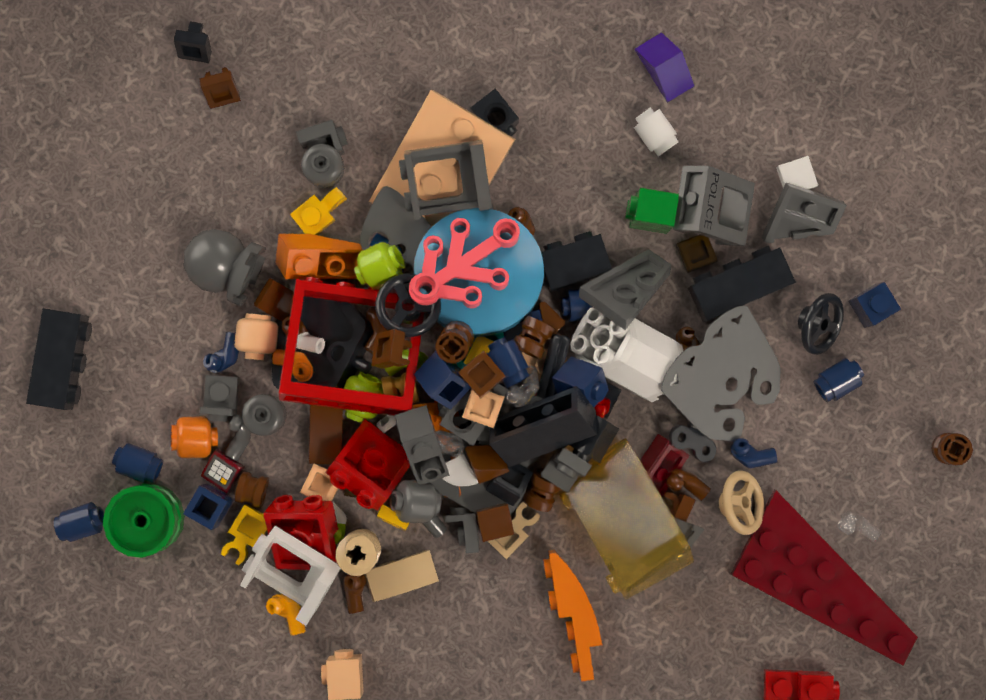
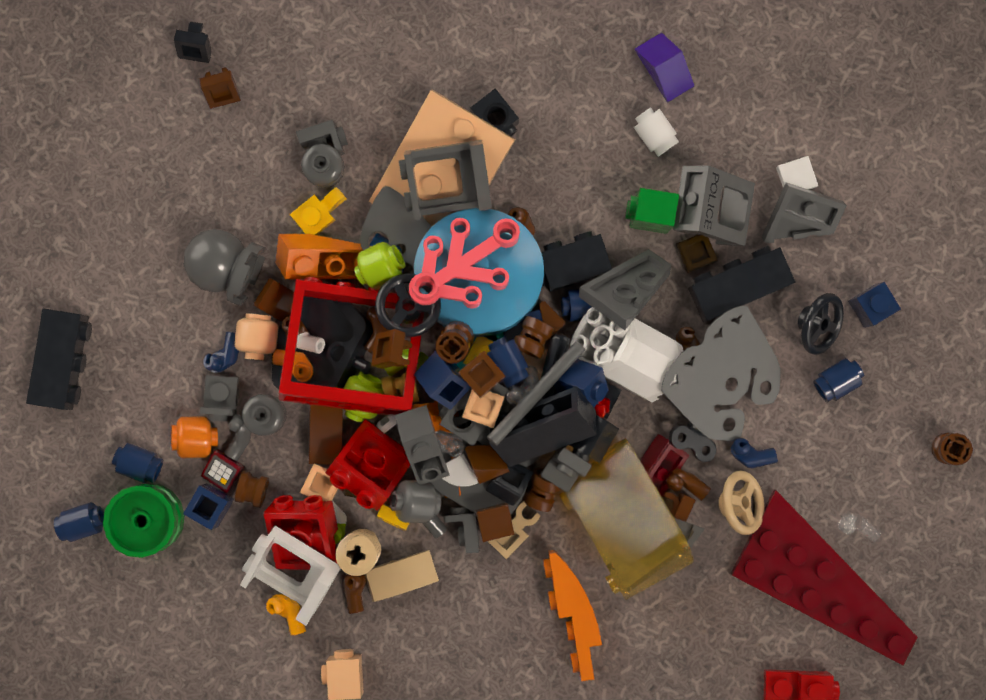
(247, 530): yellow plate -> none
(536, 393): none -> dark grey piece

